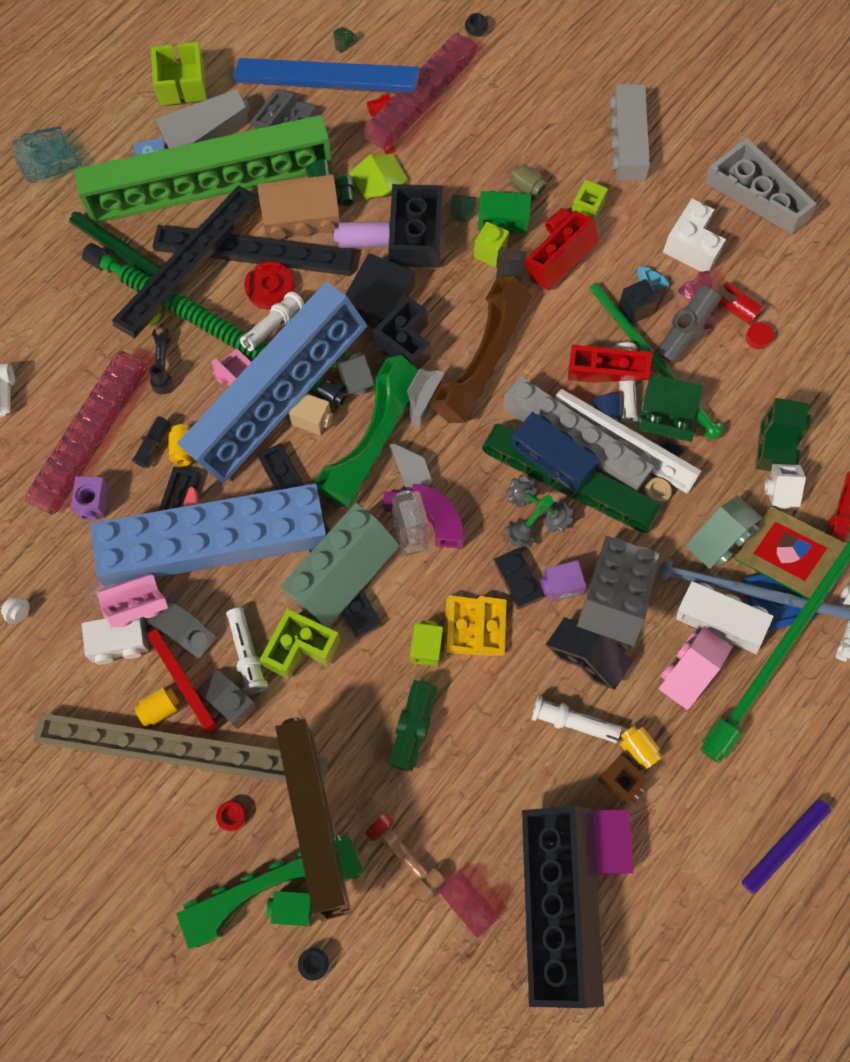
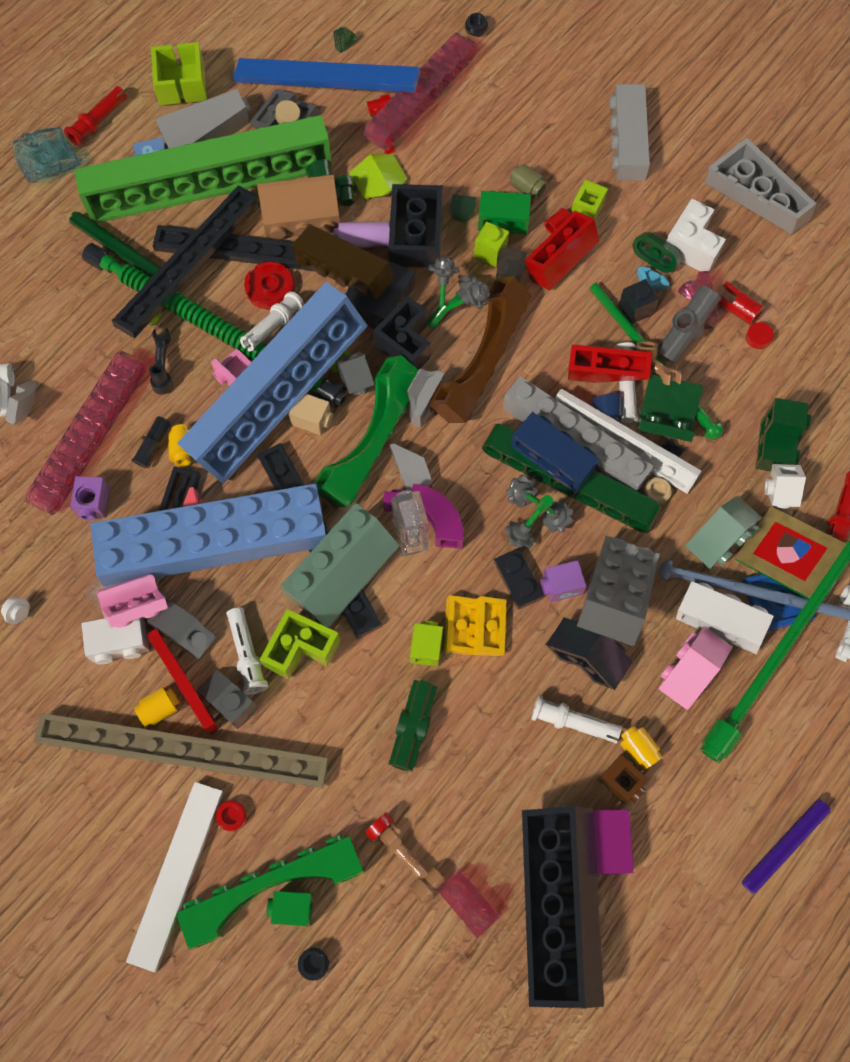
(21, 403): none -> light grey slope
(88, 122): none -> red pin
(174, 877): none -> white tile
(287, 112): none -> tan tile
(313, 820): dark brown brick -> none
(342, 262): none -> dark brown brick
(470, 289): none -> dark grey plant
(657, 253): none -> dark green plate
(666, 374): none -> medium nougat brick

